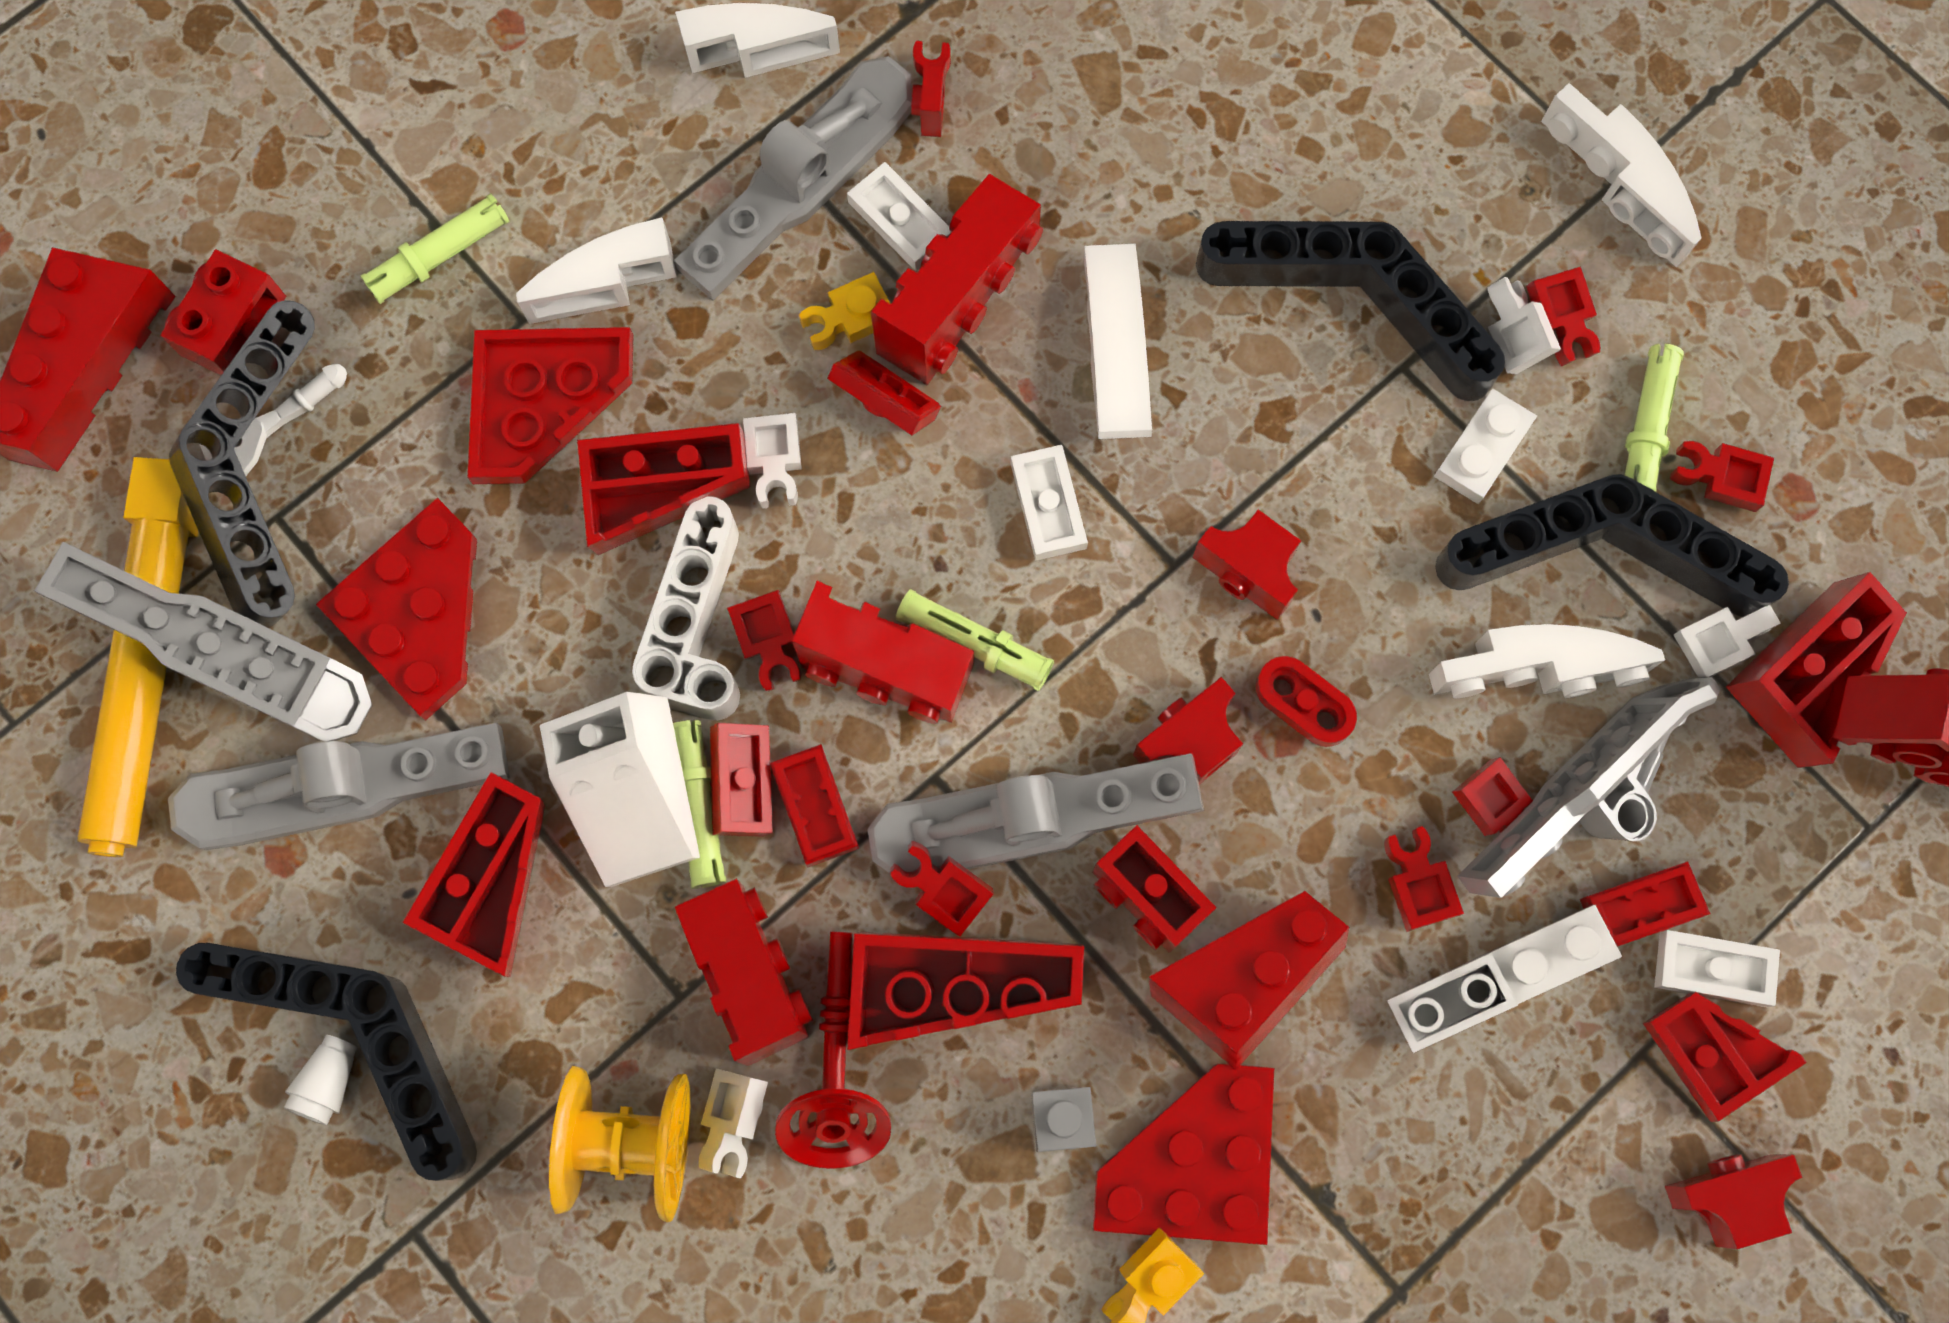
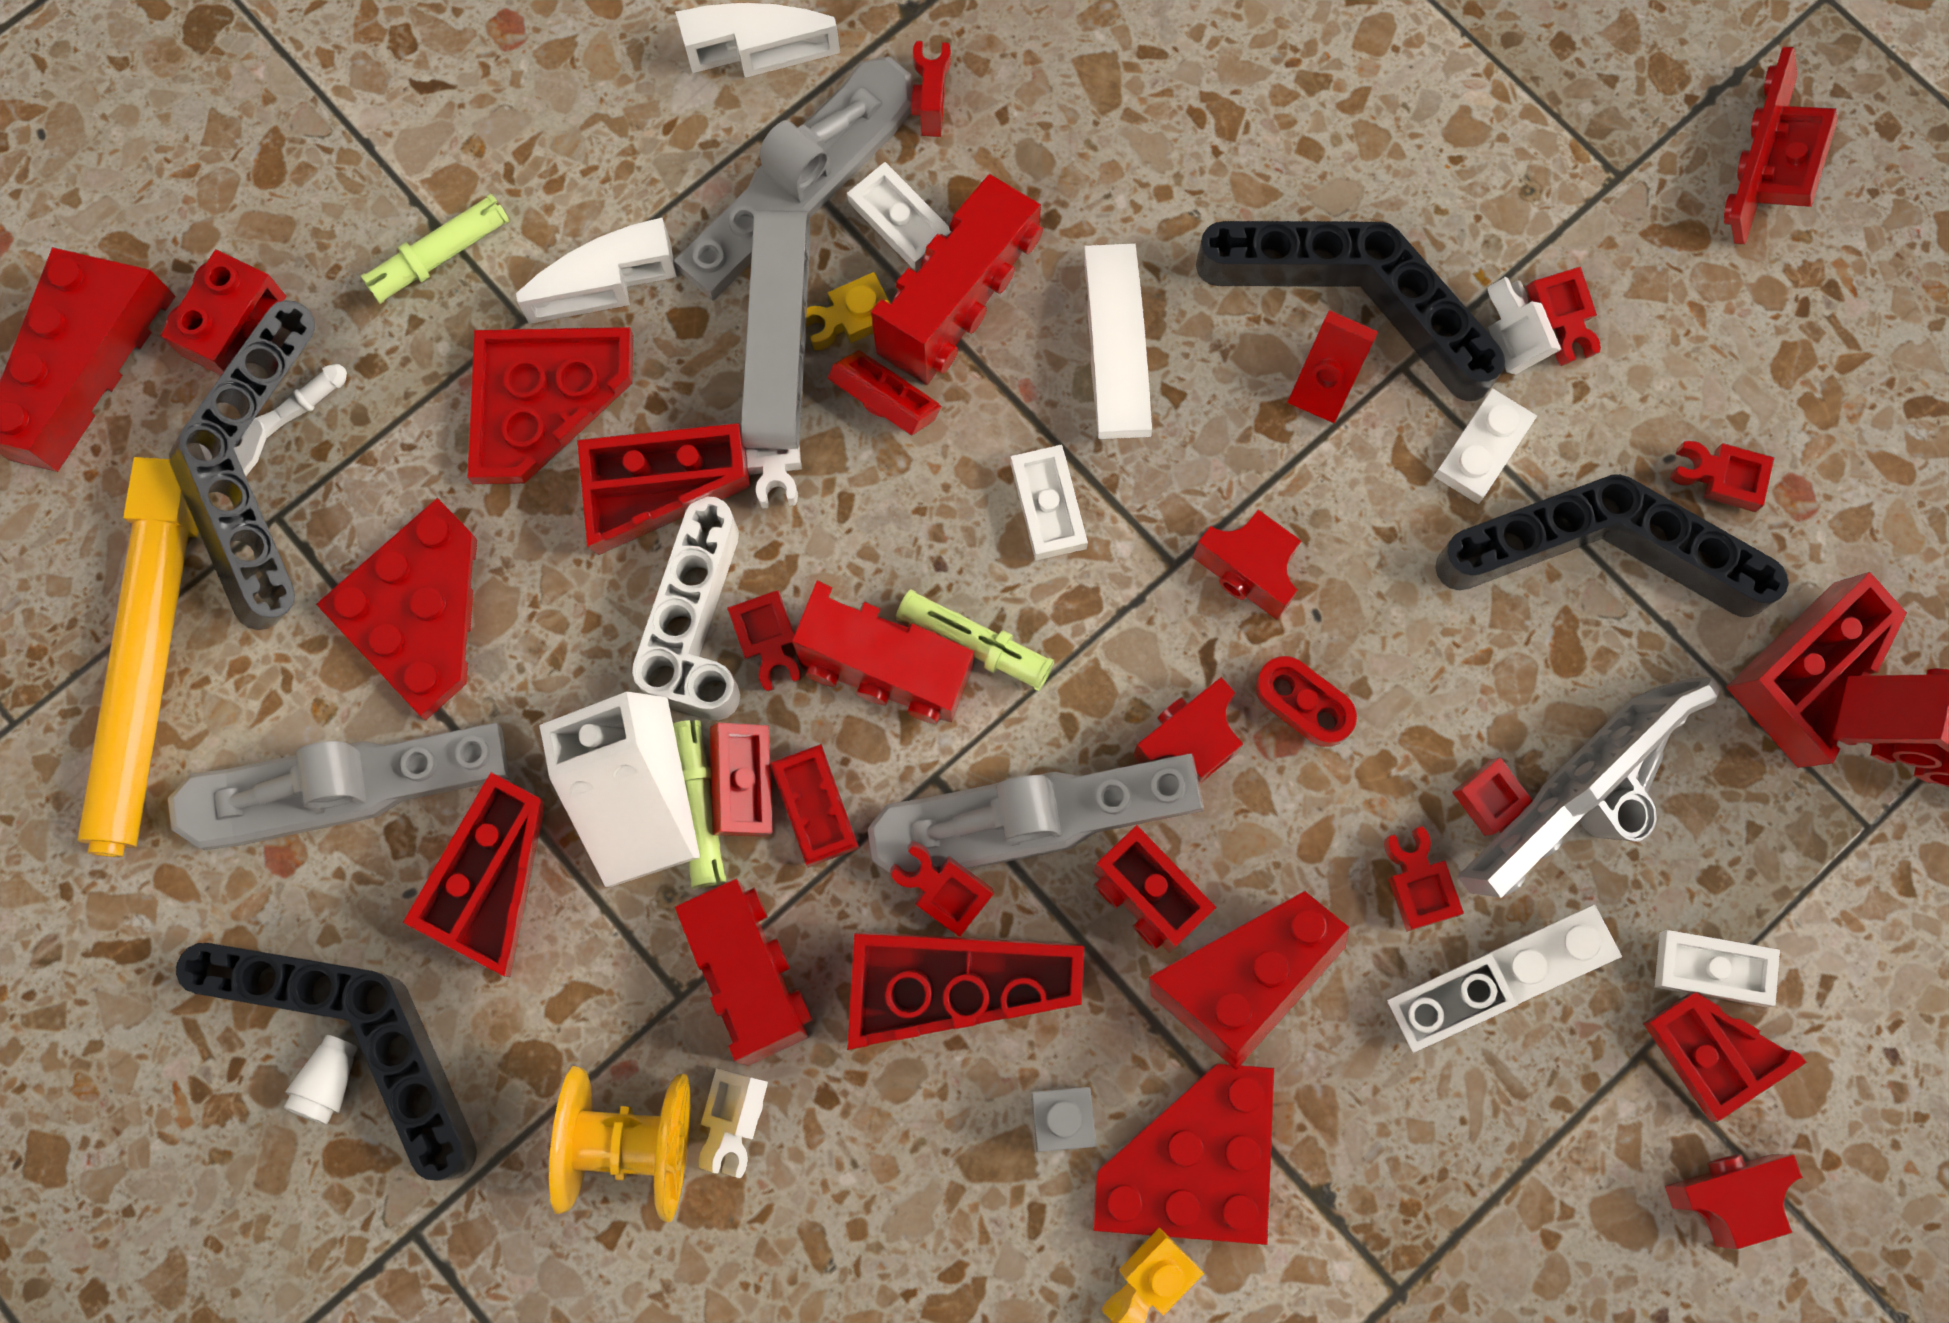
(214, 646): light grey piece -> none
(776, 330): none -> light grey beam
(833, 1101): red dish -> none
(1332, 366): none -> red brick
(1561, 655): white slope -> none
(1642, 178): white slope -> none
(1649, 439): yellowish green pin -> none
(1650, 904): red plate -> none
(1722, 641): white plate -> none
(1785, 151): none -> red bracket

